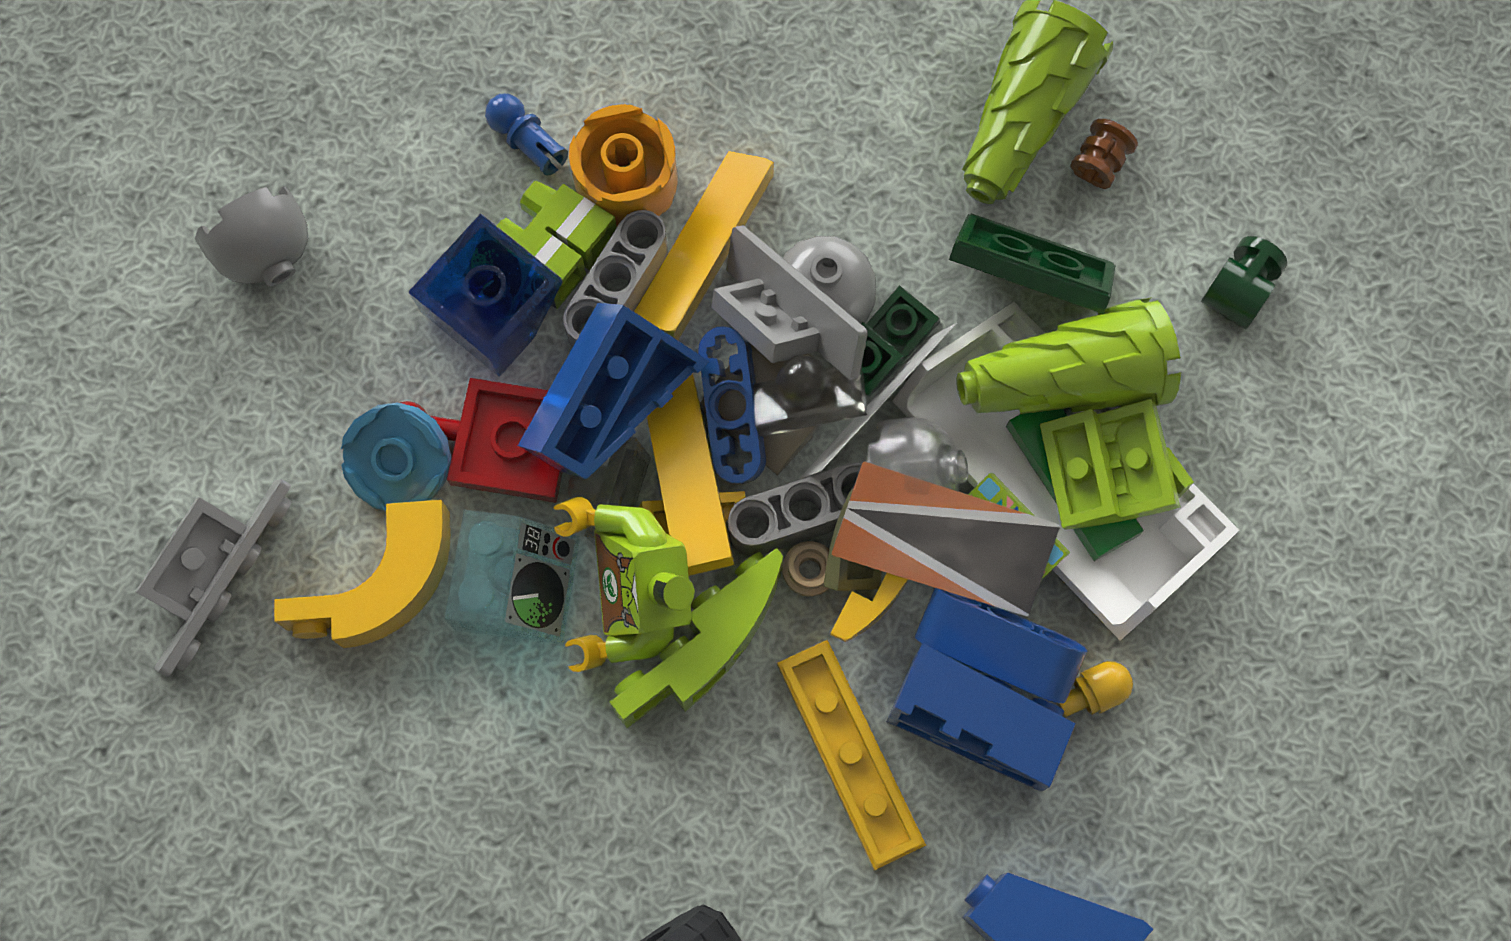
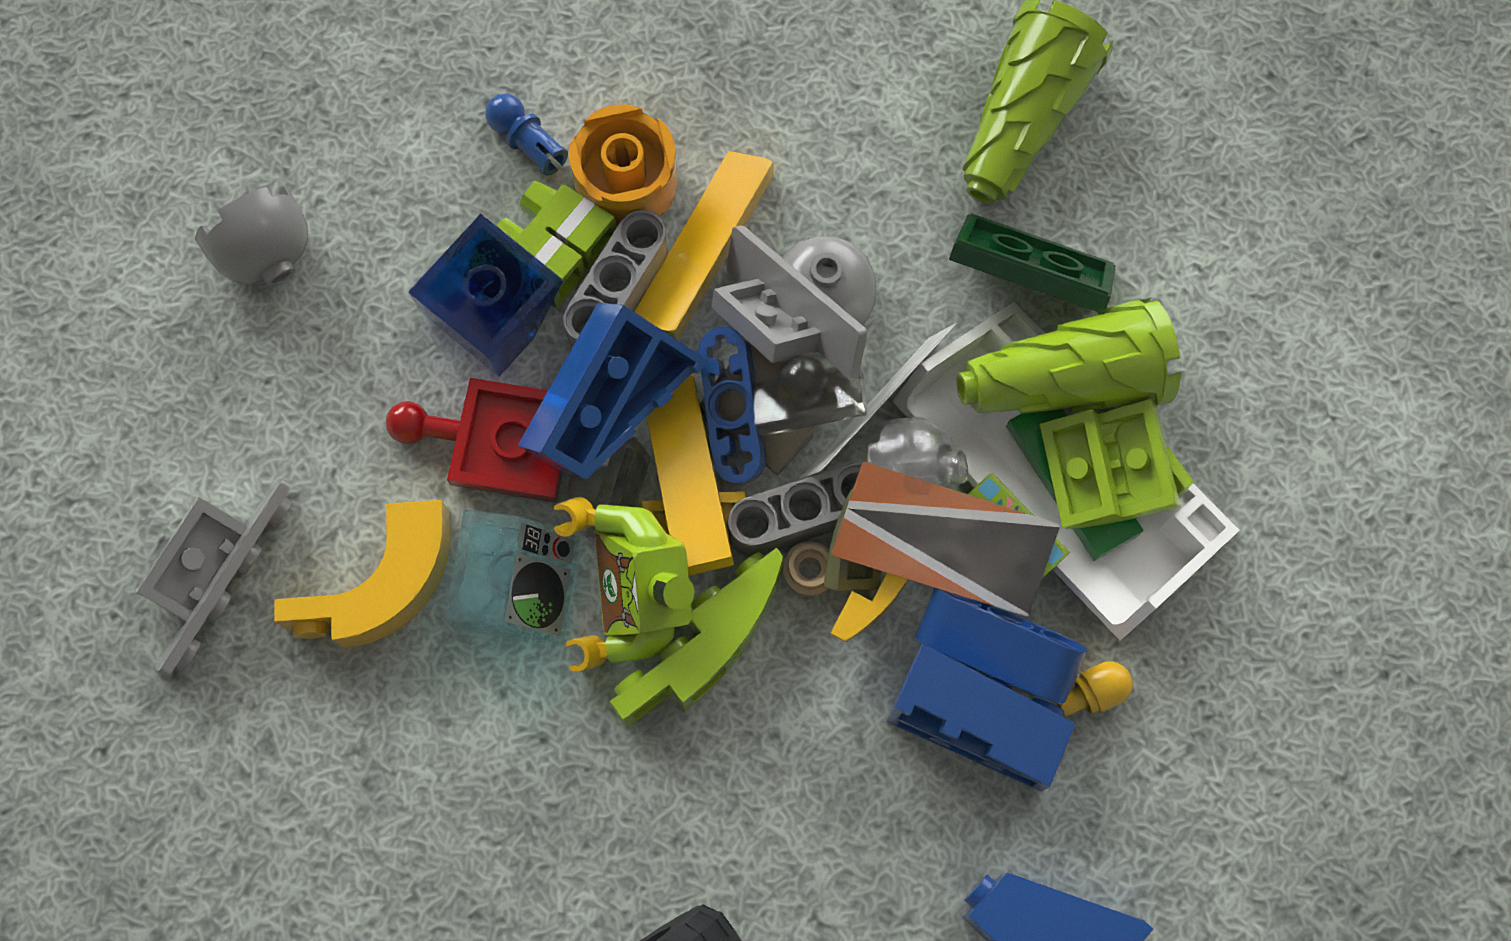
(395, 455): dark azure tile -> none
(851, 755): yellow tile -> none
(893, 335): dark green slope -> none
(1114, 153): dark orange bush -> none
(1246, 281): dark green piece -> none

